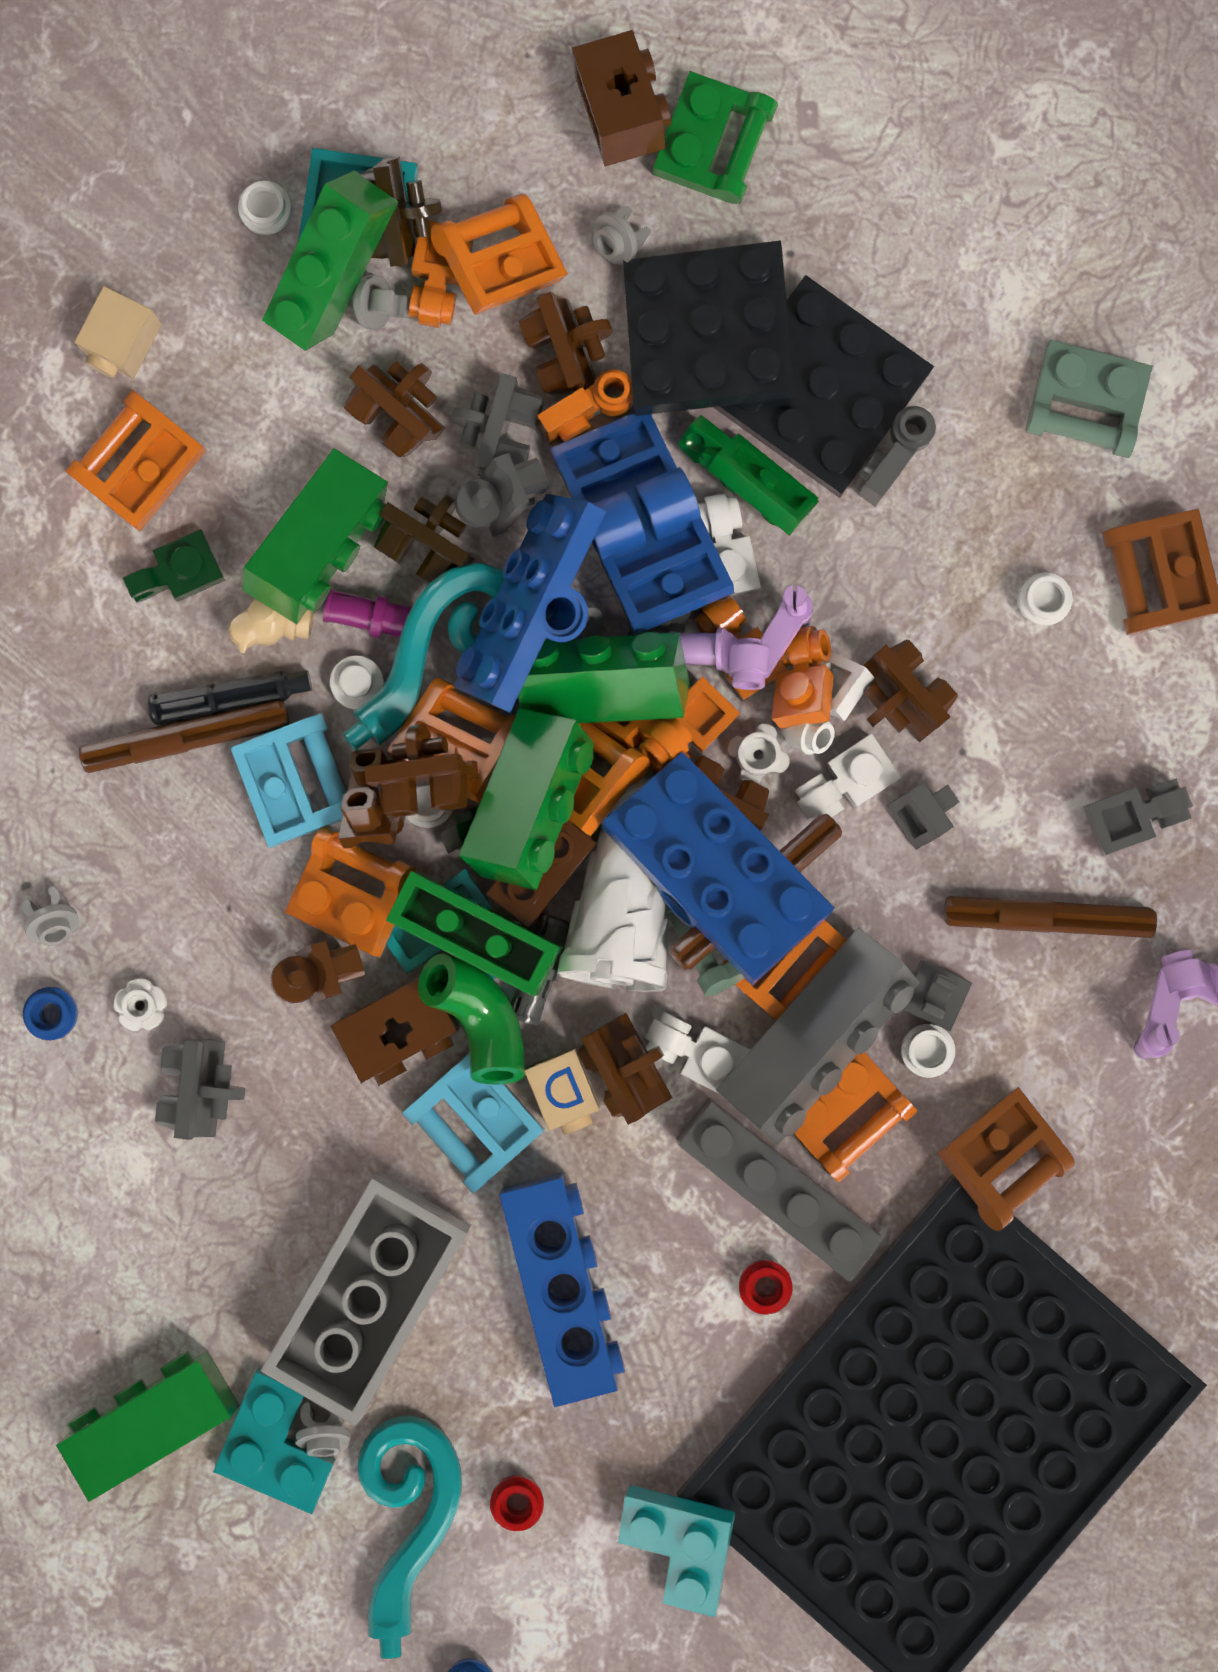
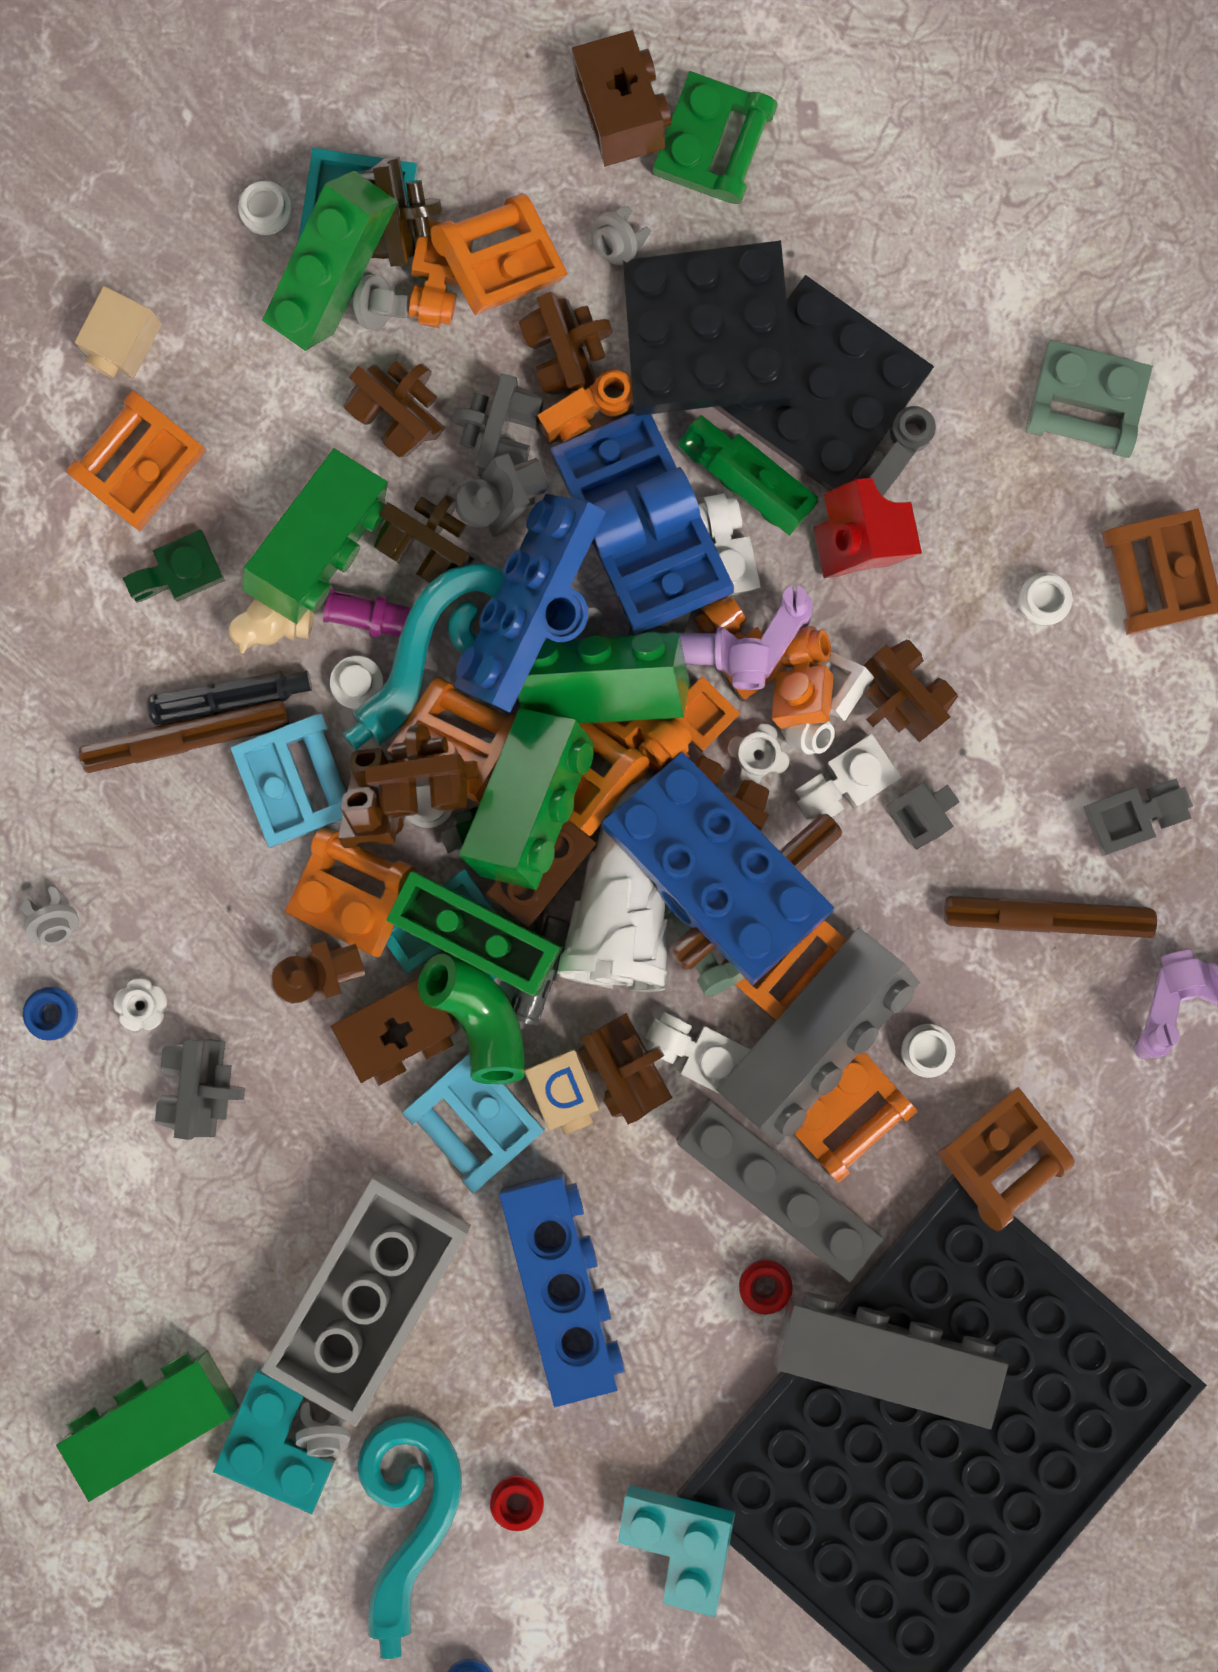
(864, 530): none -> red brick
(890, 1361): none -> dark grey brick
(937, 995): dark grey tile -> none

